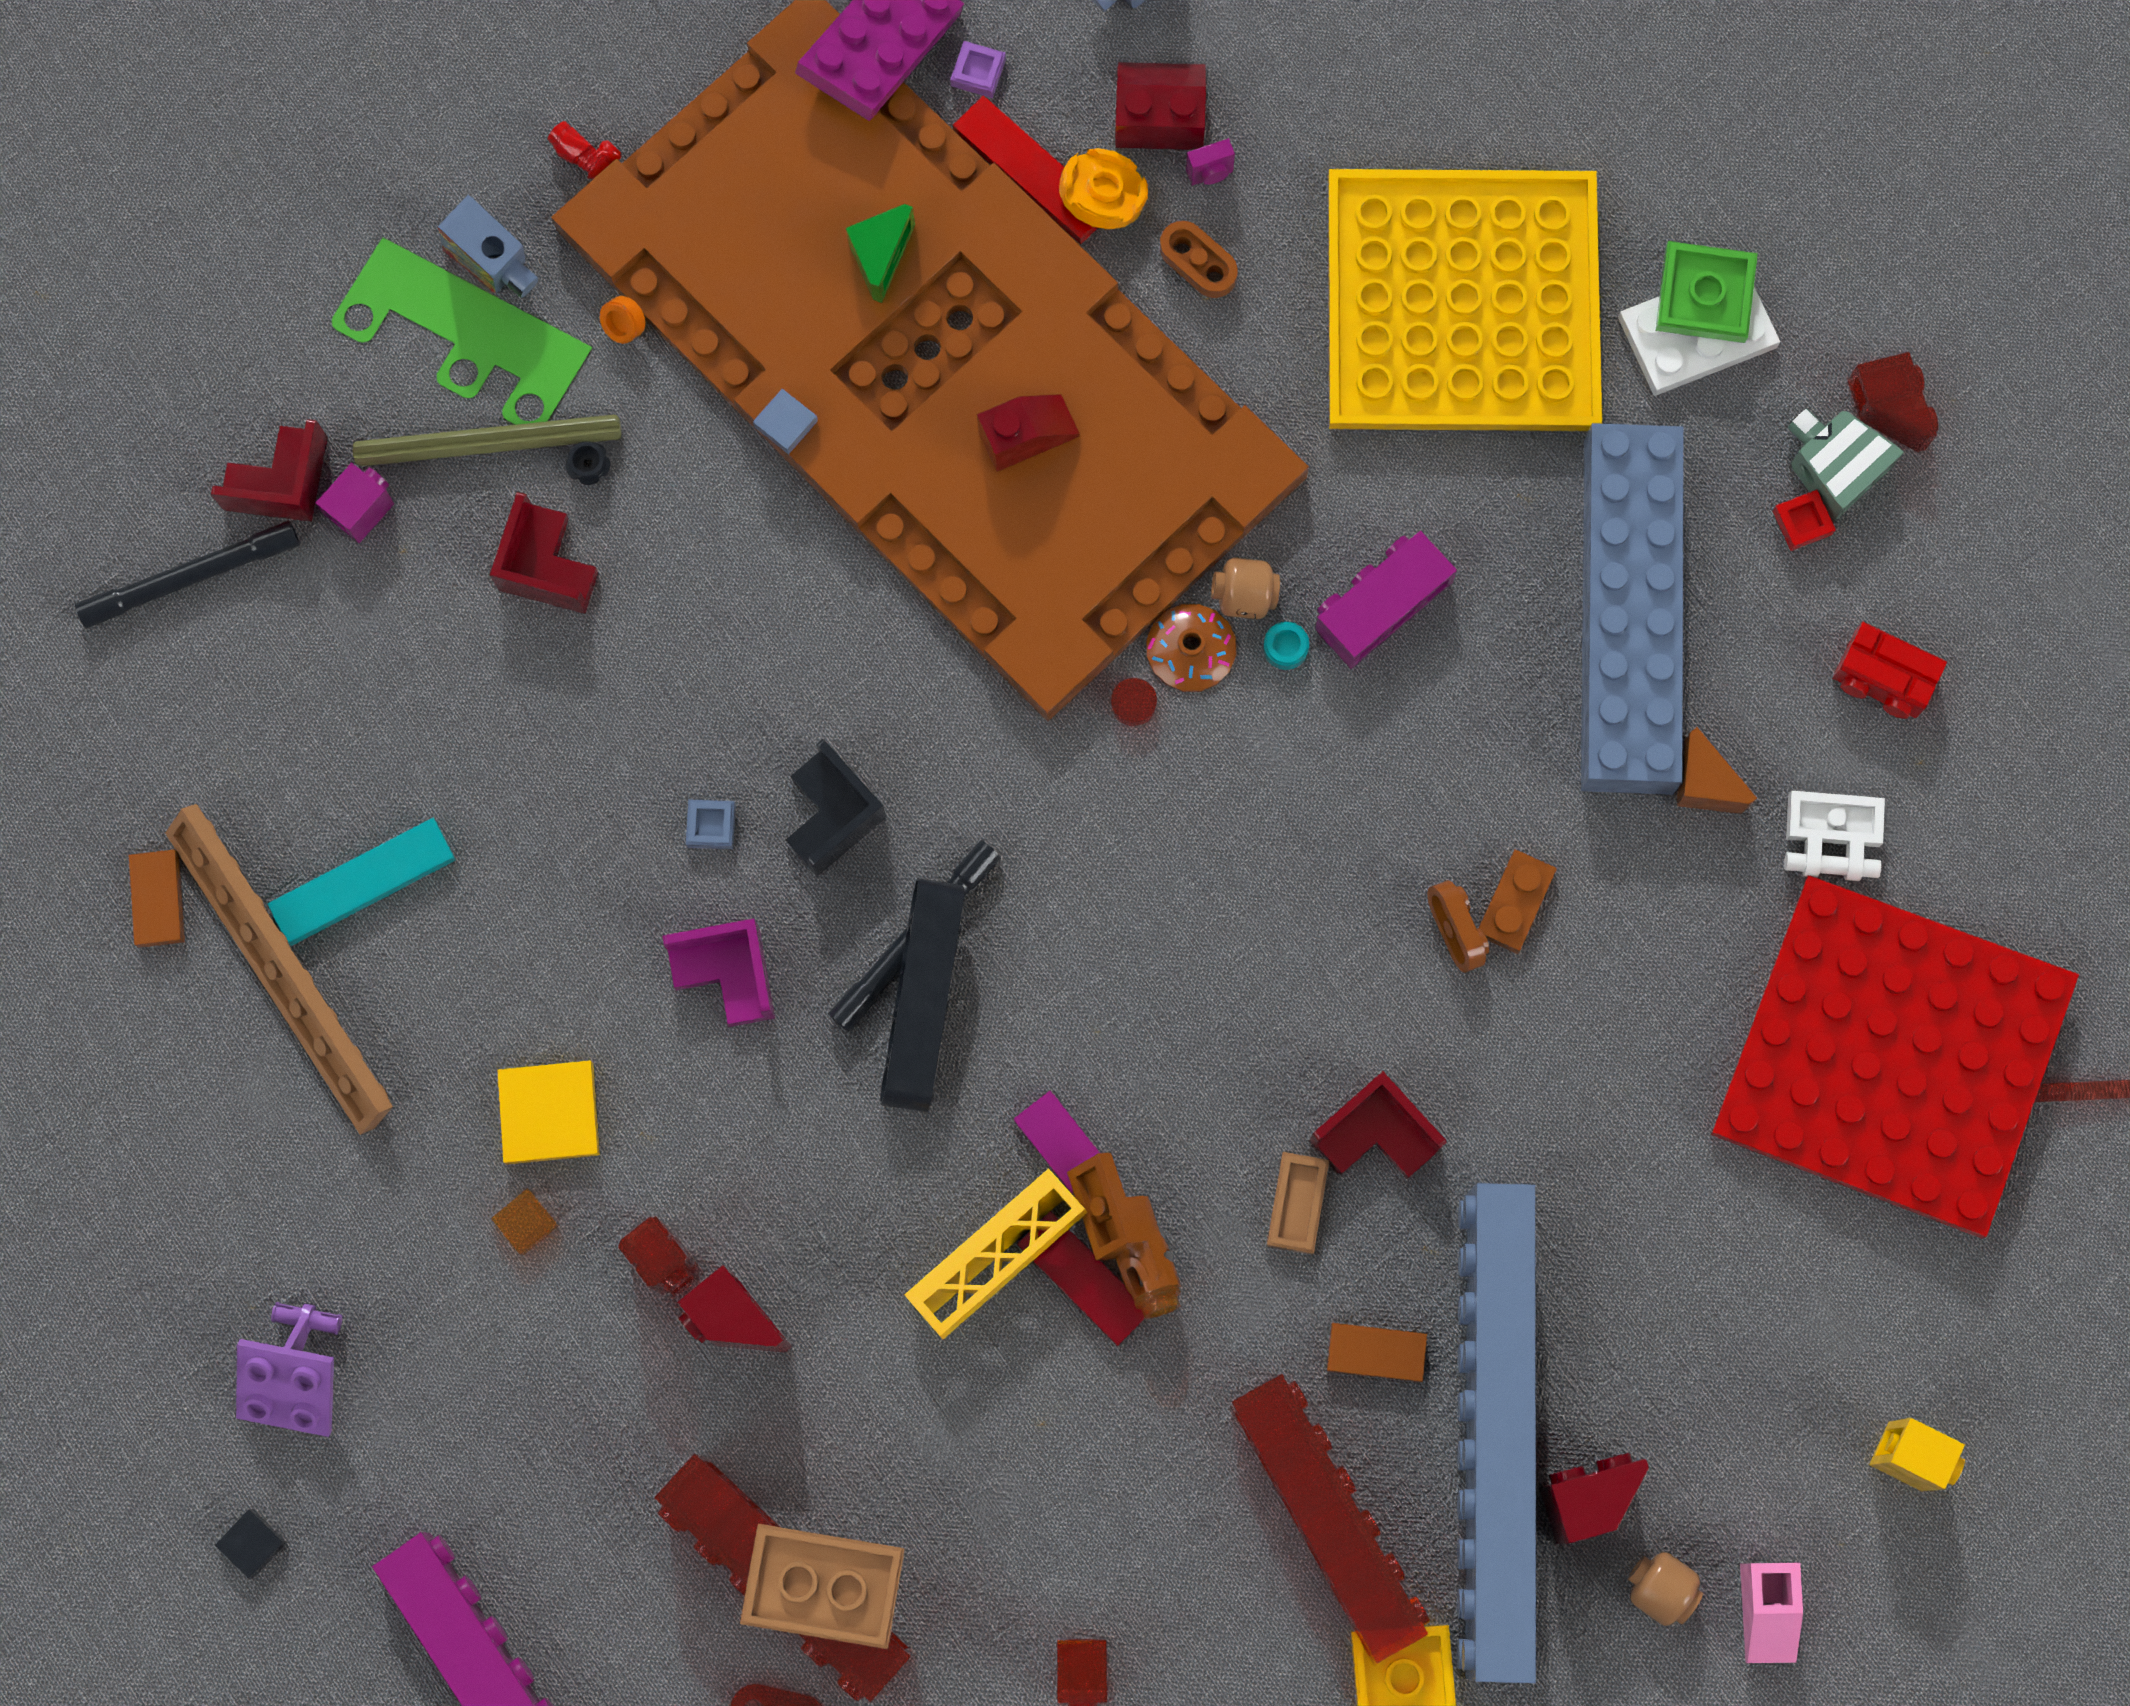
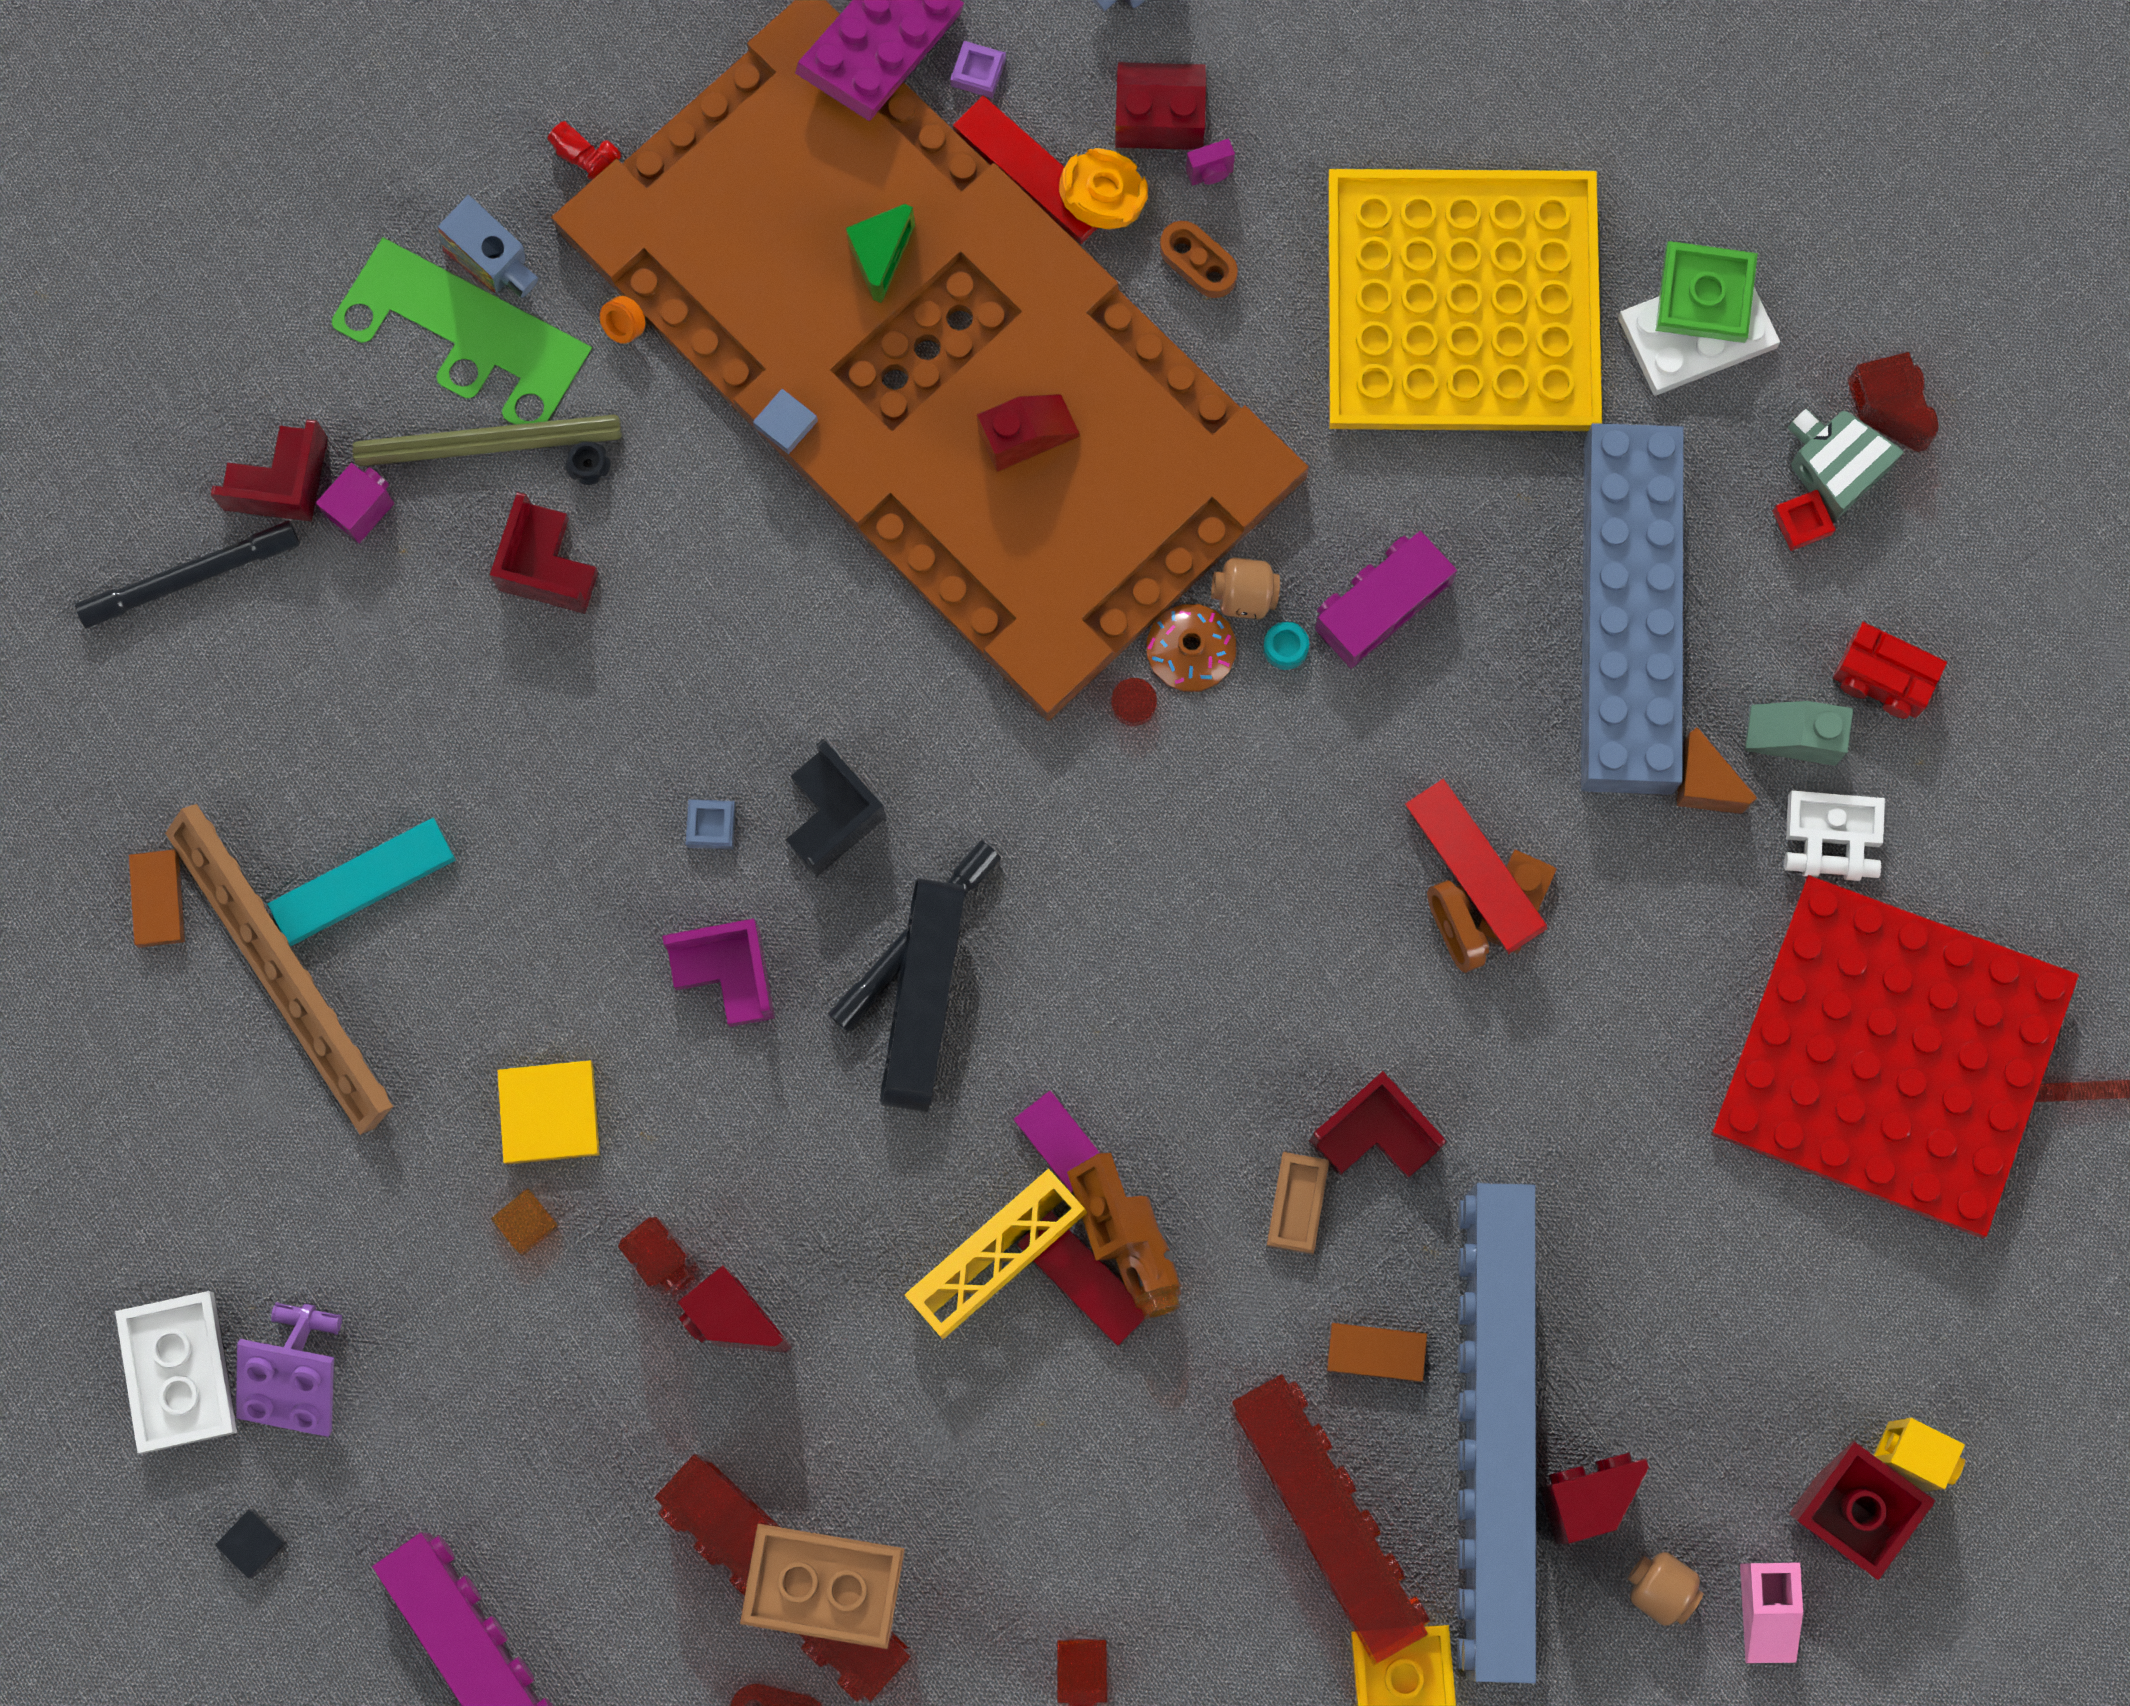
(175, 1372): none -> white plate
(1476, 866): none -> red tile
(1800, 731): none -> sand green slope
(1862, 1509): none -> dark red slope

